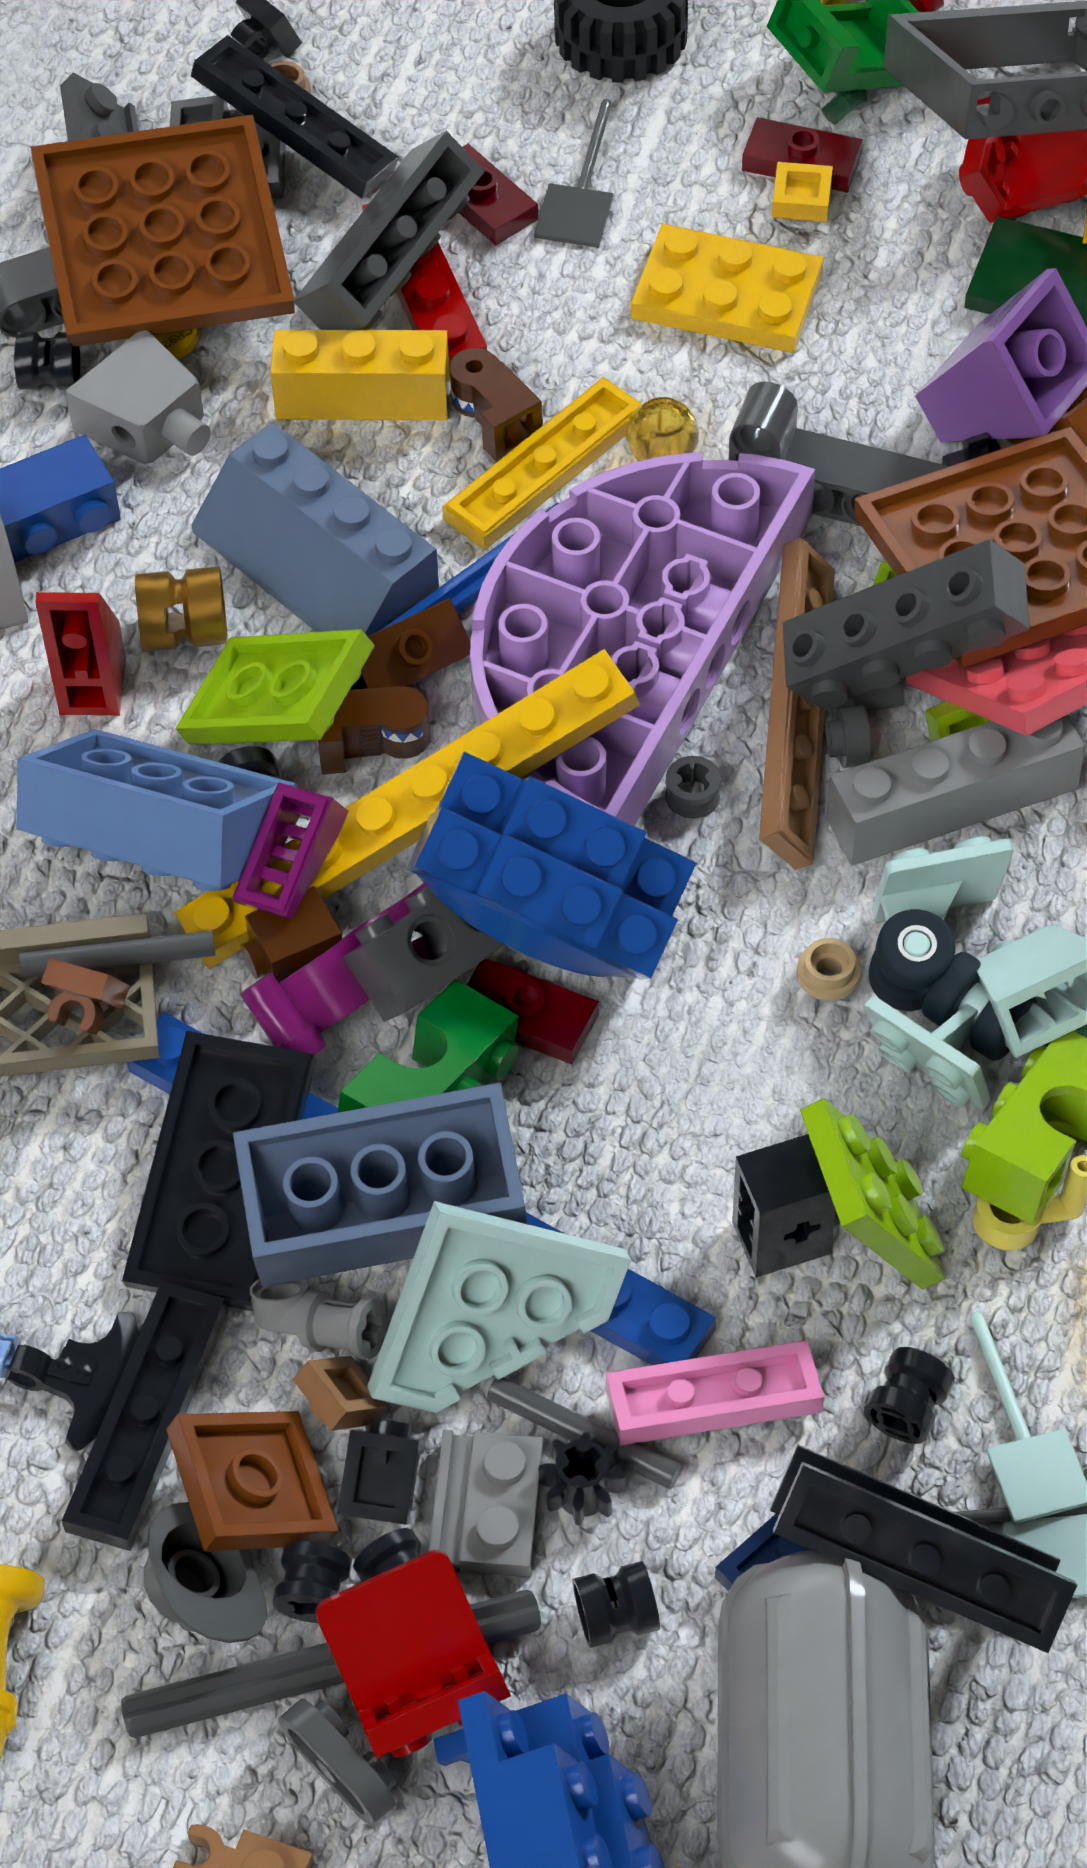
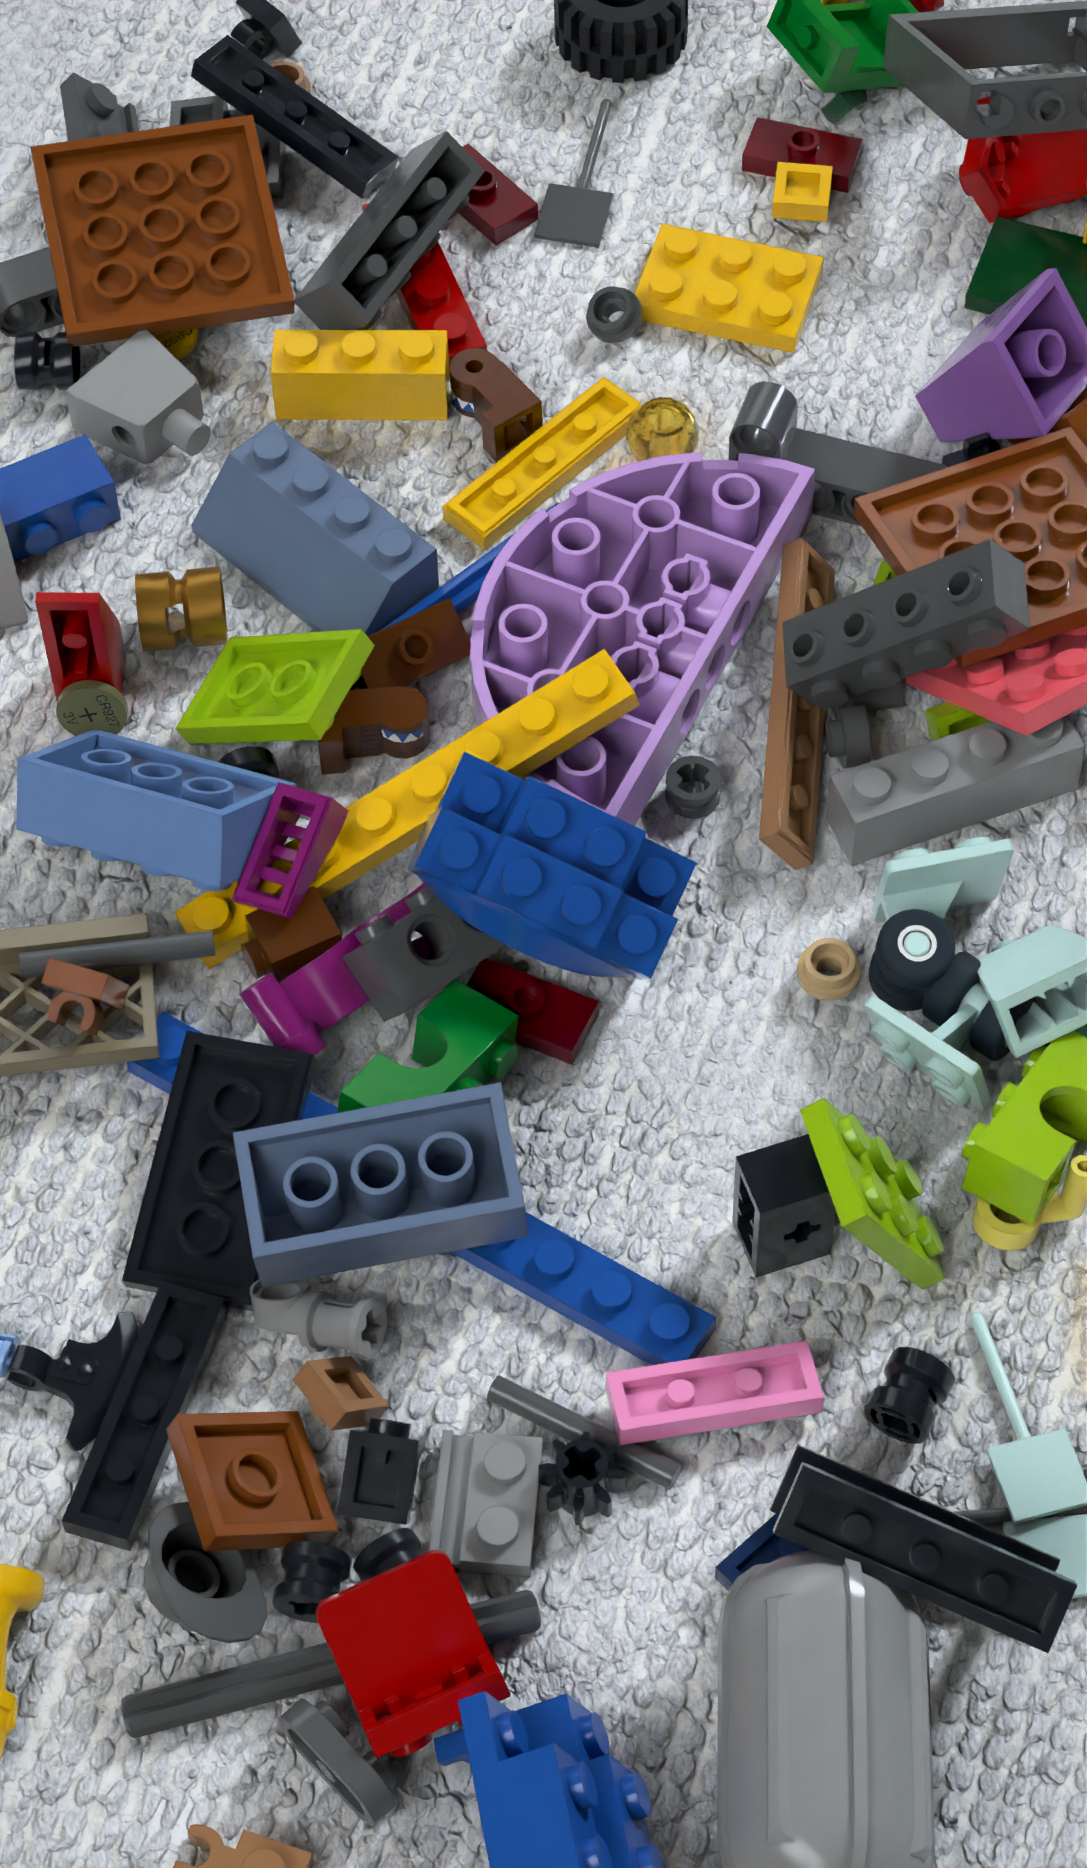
(91, 706): none -> olive piece
(487, 1303): light aqua plate -> none
(607, 302): none -> dark grey plate
(632, 1602): black wheel -> none

